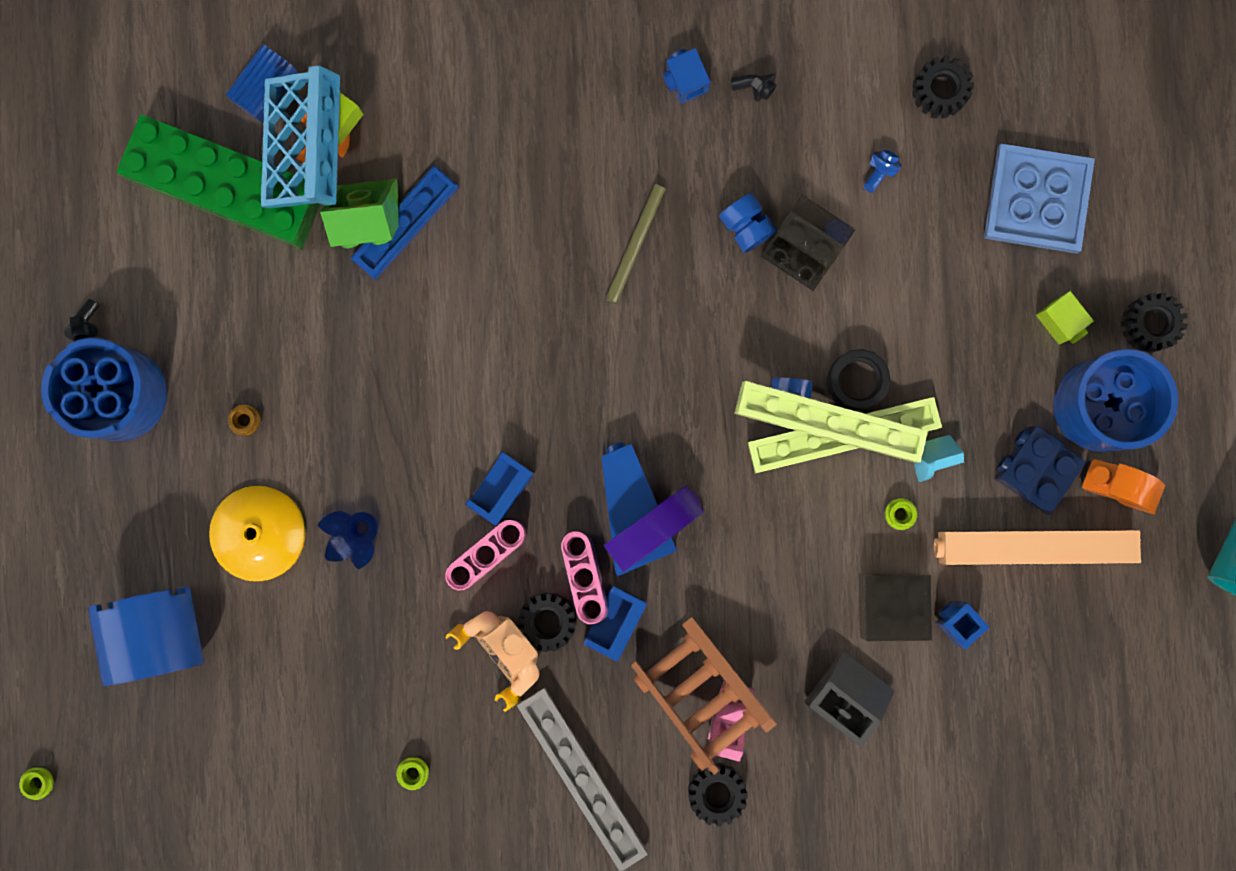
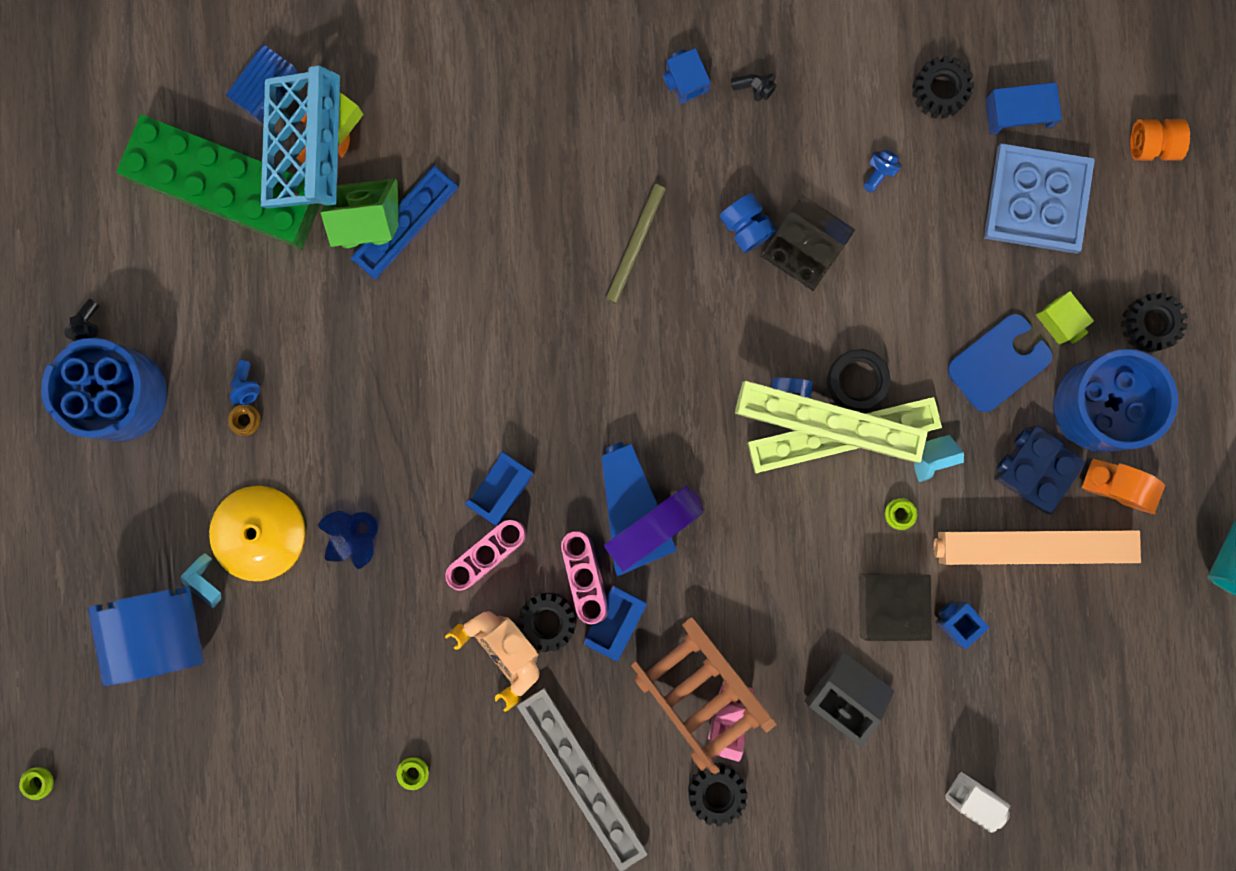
(199, 585): none -> medium azure tile
(243, 391): none -> blue plate
(978, 803): none -> white brick
(992, 369): none -> blue piece
(1023, 106): none -> blue panel
(1156, 139): none -> orange wheel

